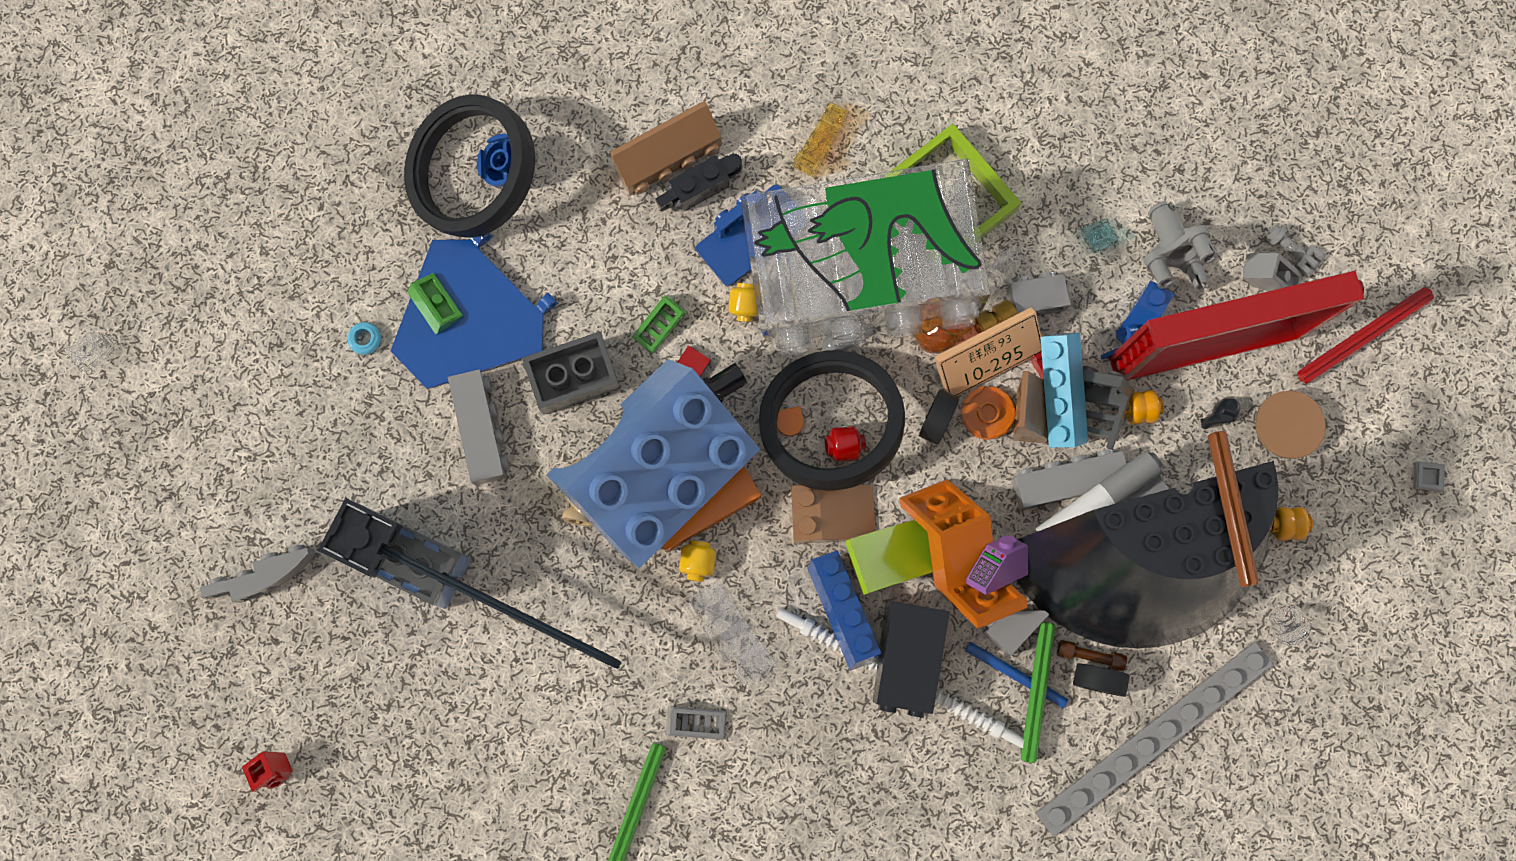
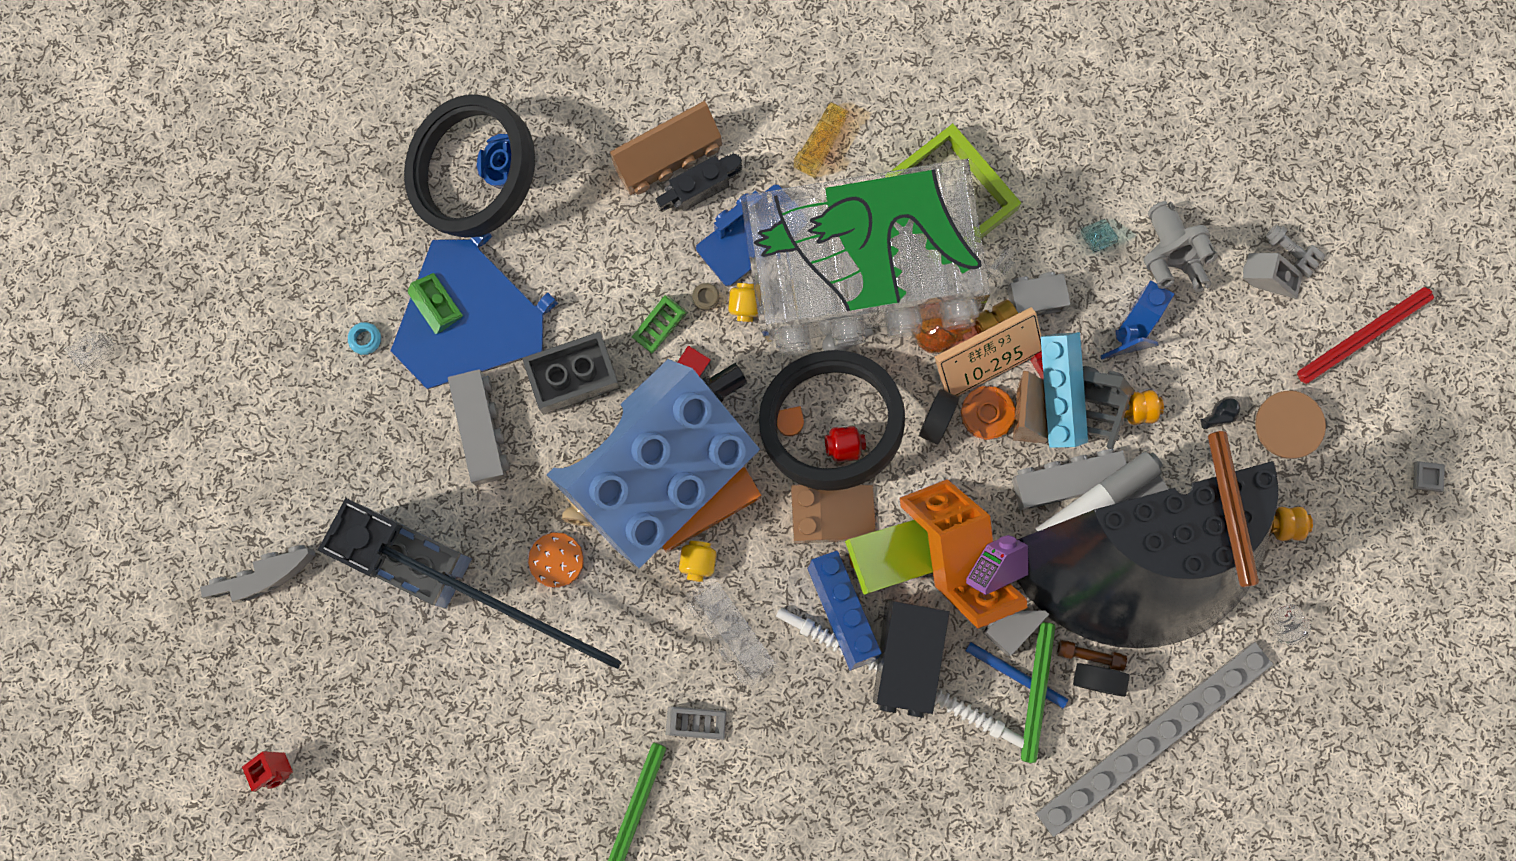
(556, 560): none -> orange tile
(705, 296): none -> dark tan tile
(1235, 326): red door -> none

